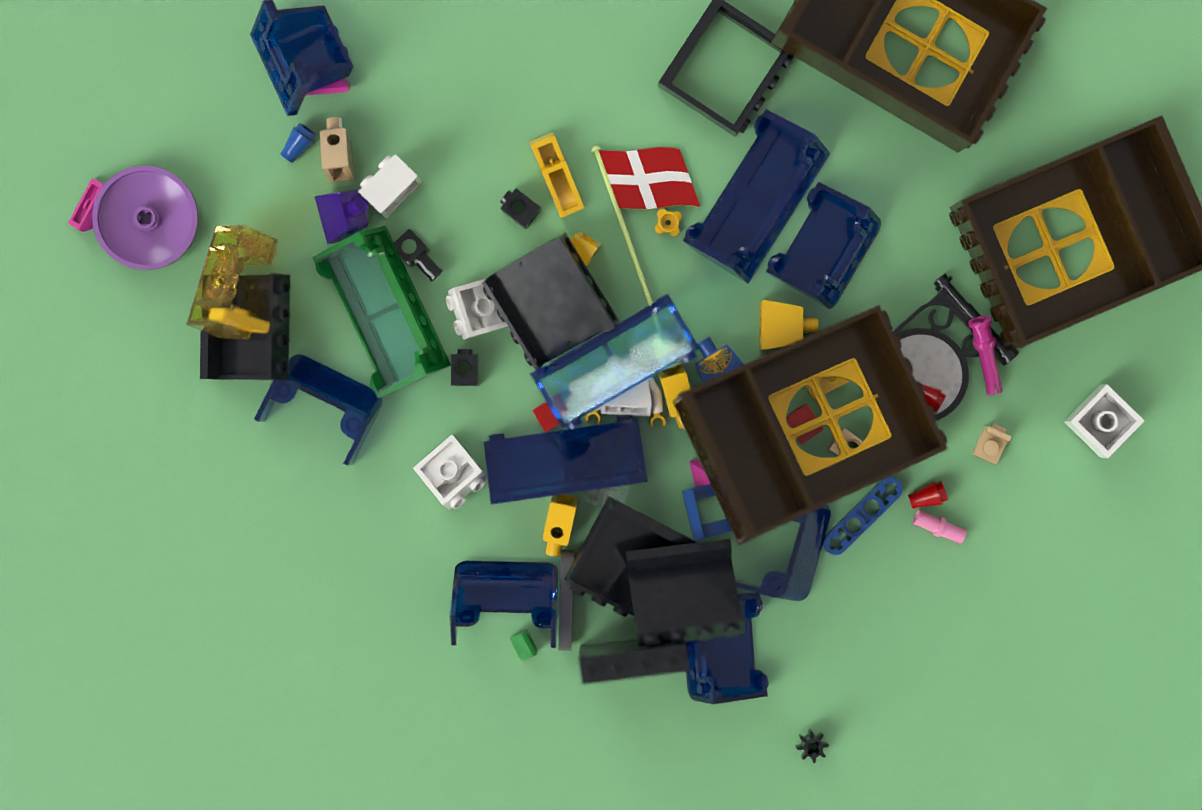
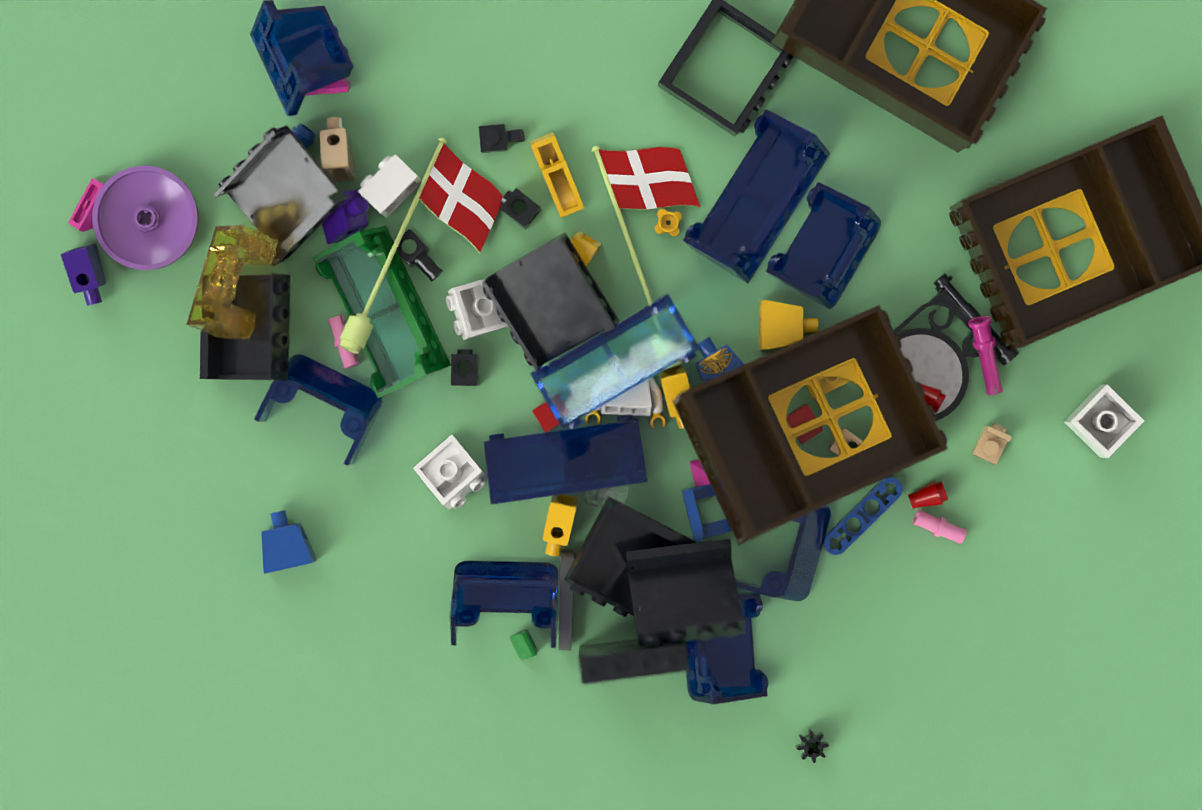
(81, 262): none -> dark purple torso
(240, 319): yellow plate -> none
(282, 191): none -> panel
(285, 545): none -> blue torso
(348, 358): none -> bright pink pin
(457, 199): none -> flag
(495, 138): none -> black plate

